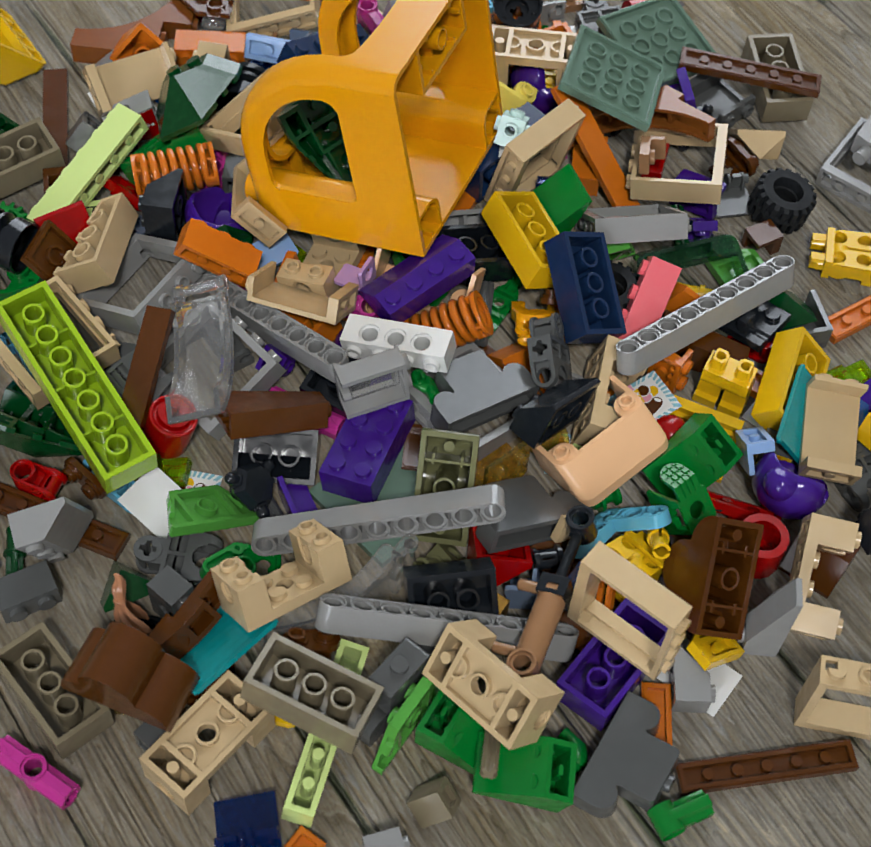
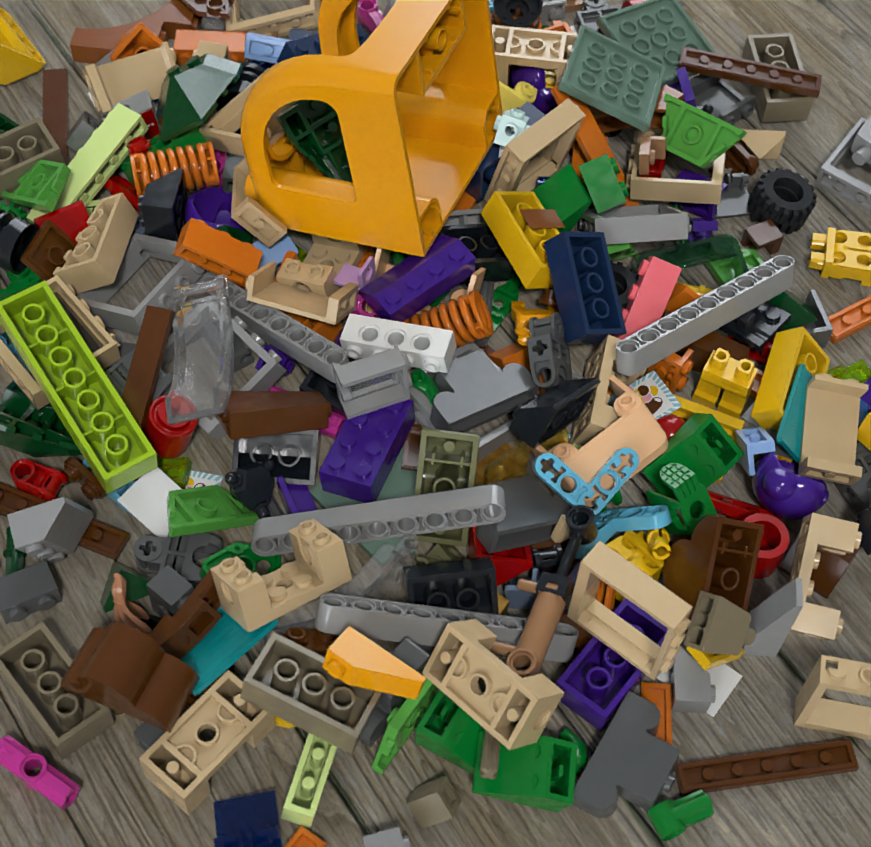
(40, 186): none -> bright green wing
(138, 145): none -> red plate
(369, 666): none -> light orange slope
(542, 218): none -> dark orange sticker
(582, 489): none -> medium azure beam
(603, 184): none -> green slope
(695, 133): none -> bright green wing
(719, 626): none -> dark tan torso

